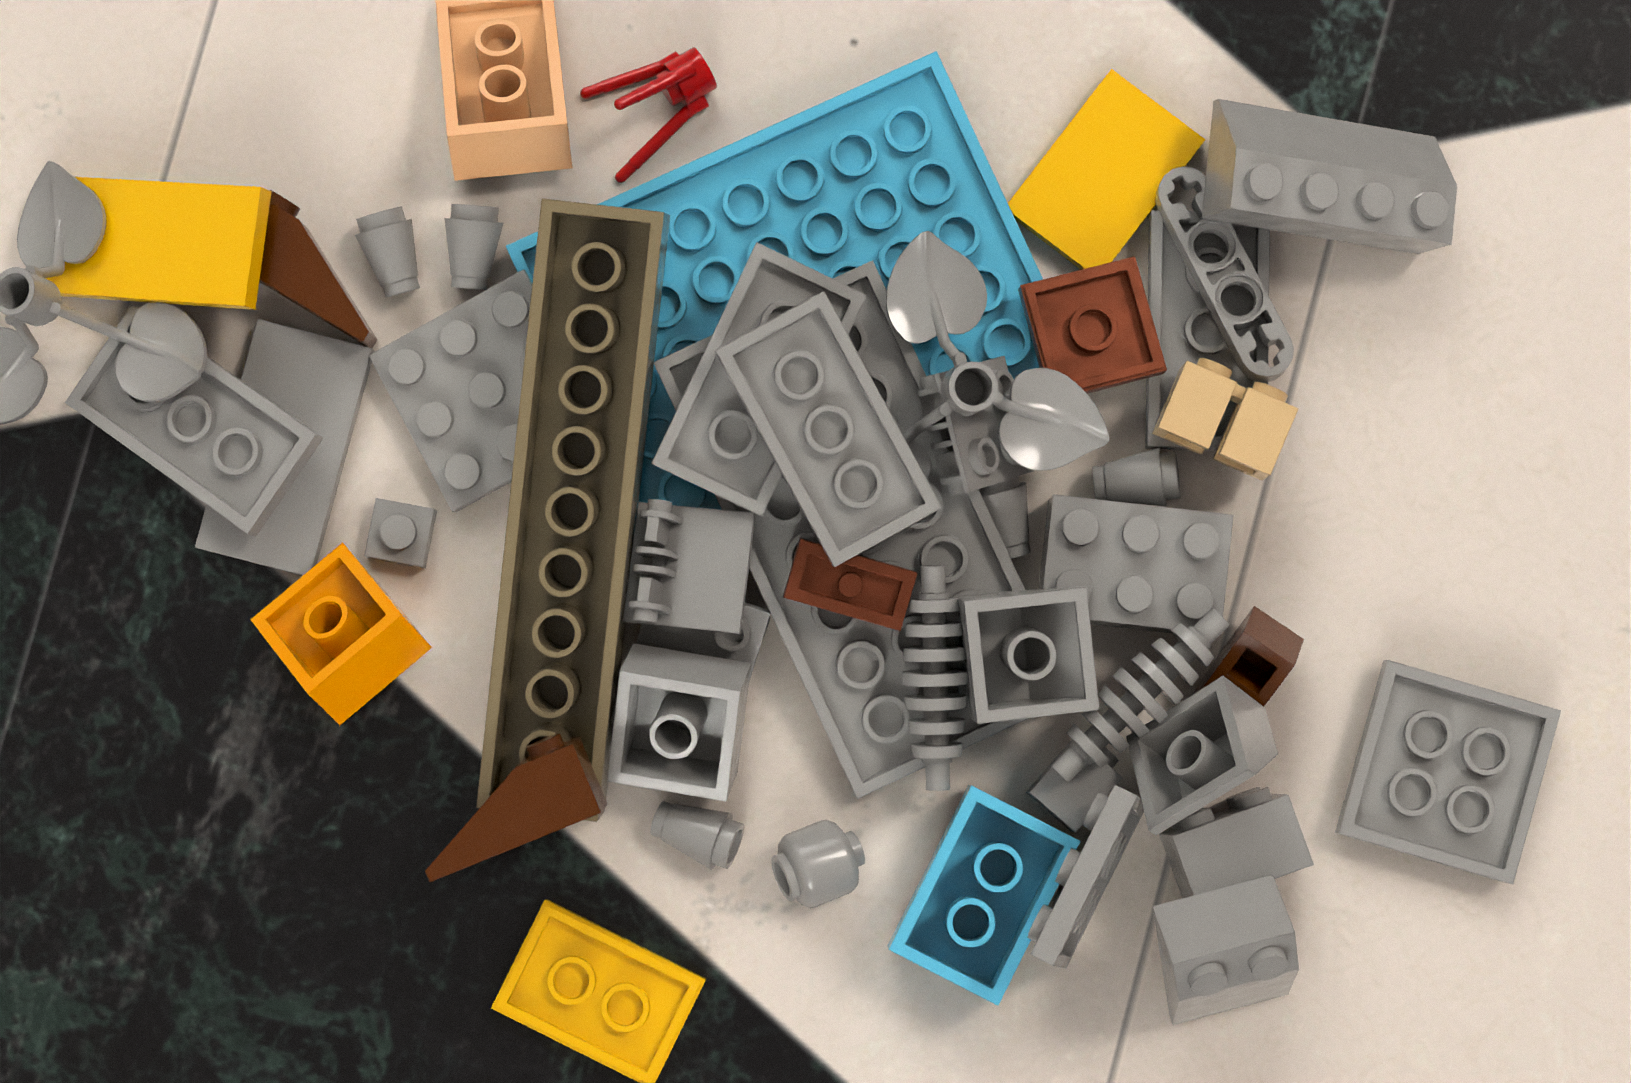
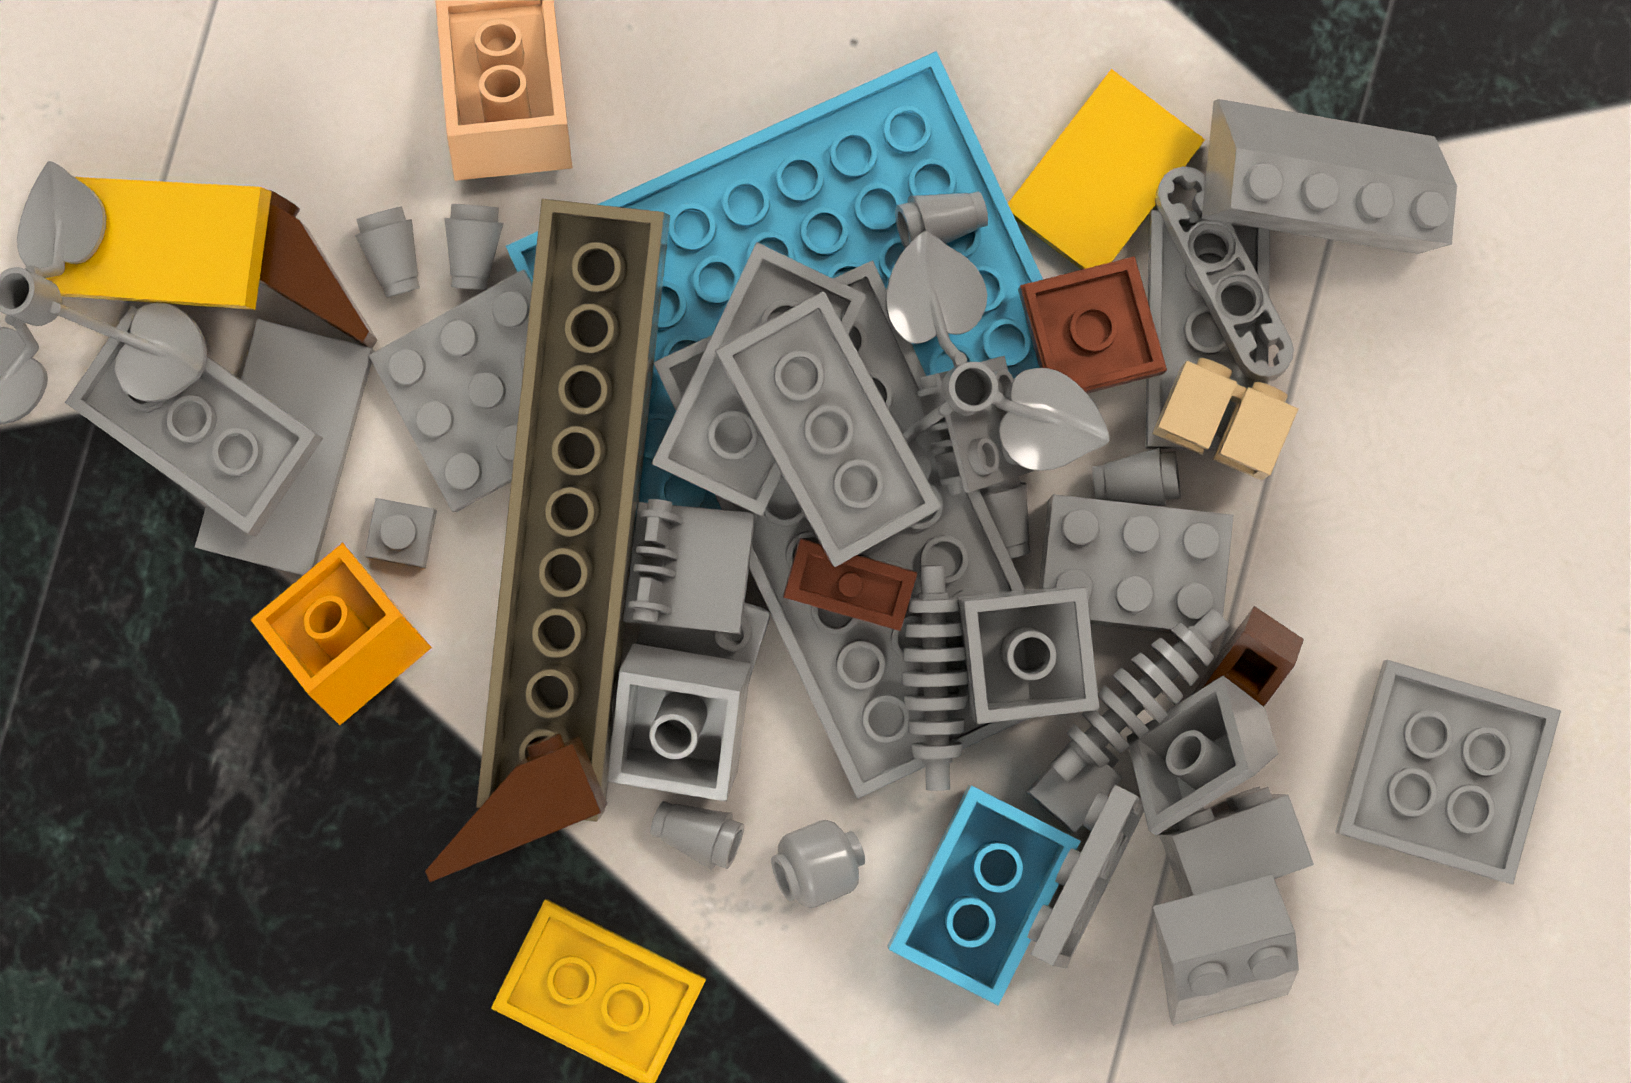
(680, 79): red plant -> none
(942, 214): none -> light grey cone

